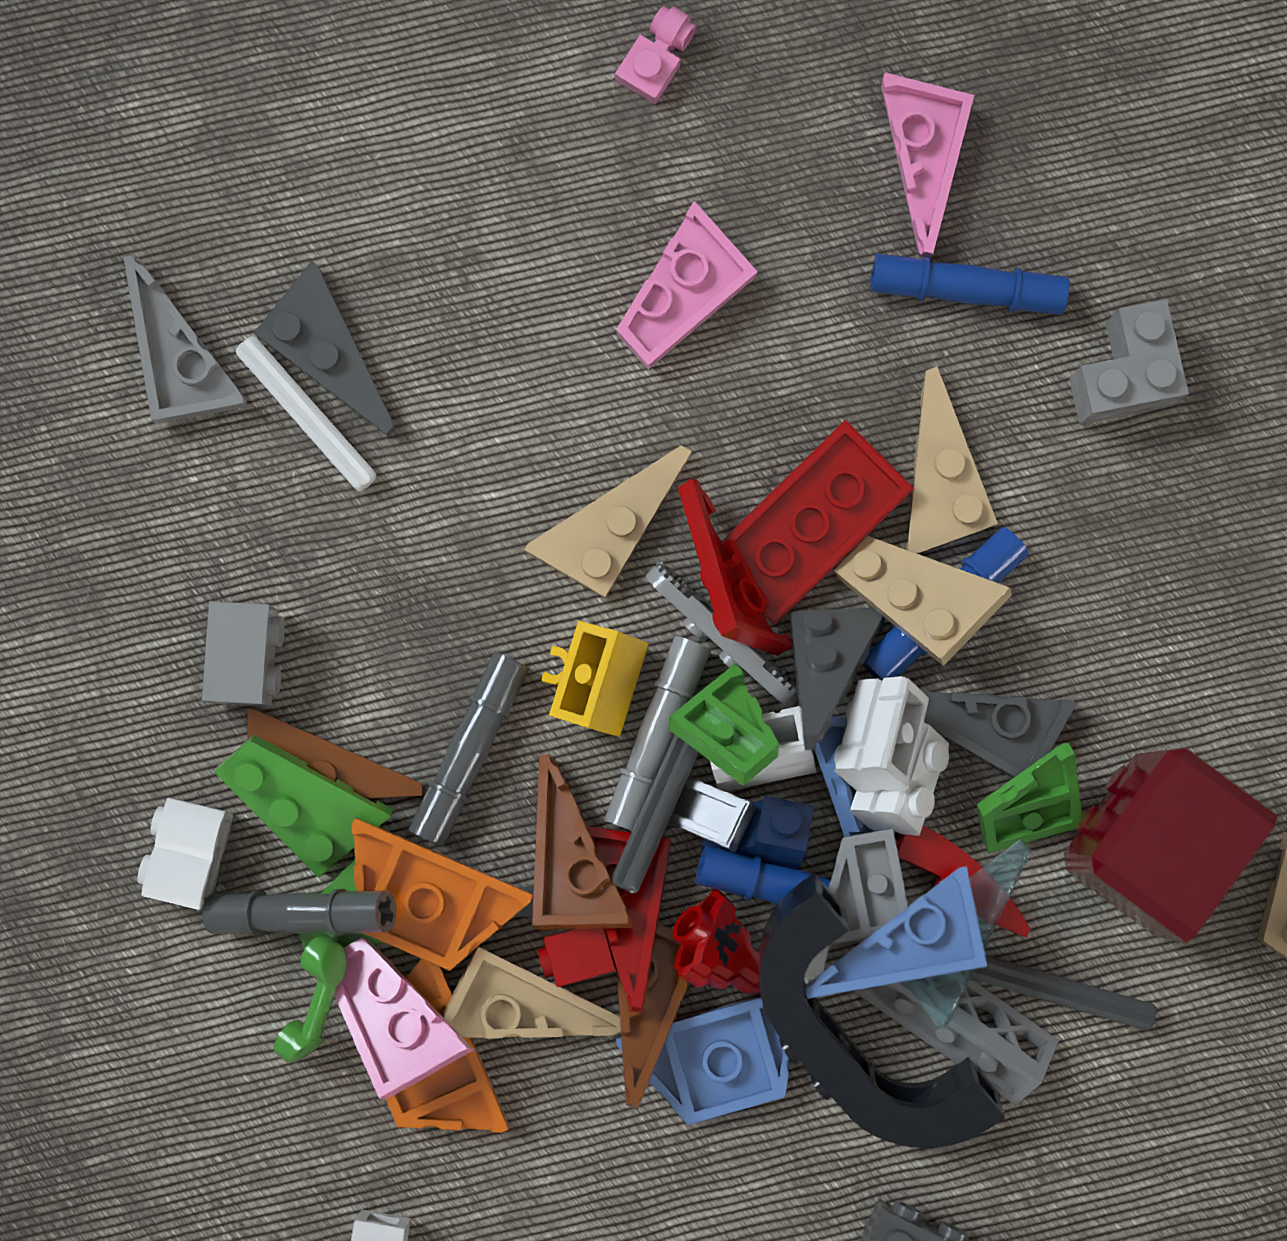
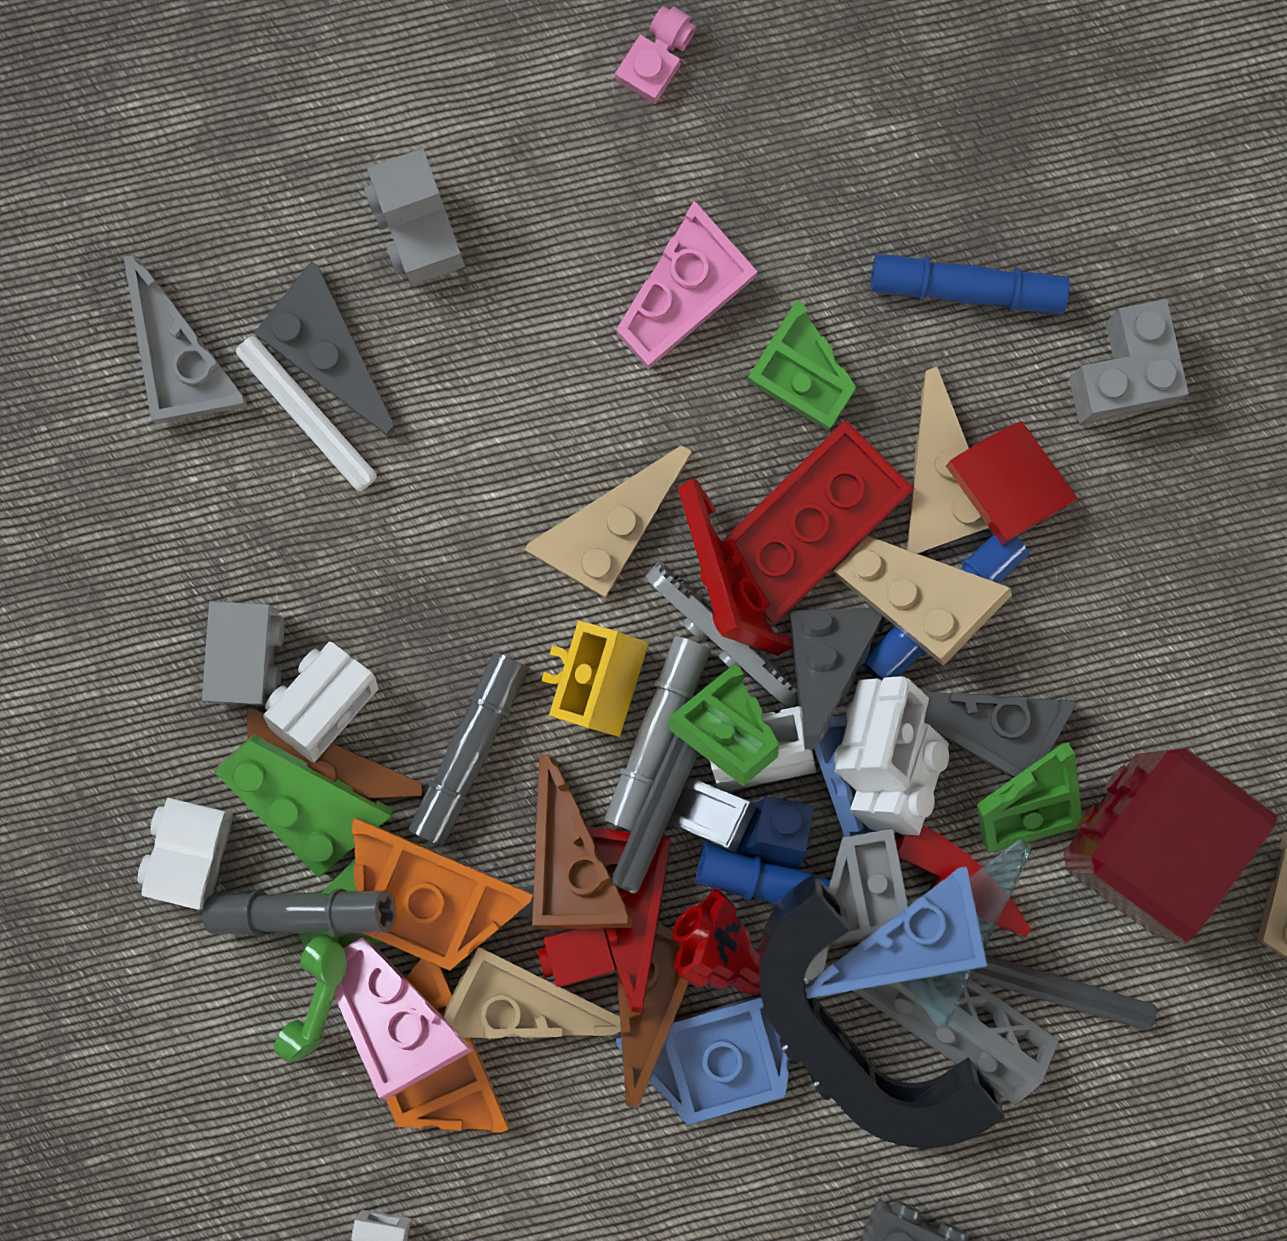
(319, 700): none -> white brick
(409, 204): none -> light grey brick
(802, 371): none -> bright green wing
(927, 139): bright pink wing -> none
(1011, 482): none -> red slope

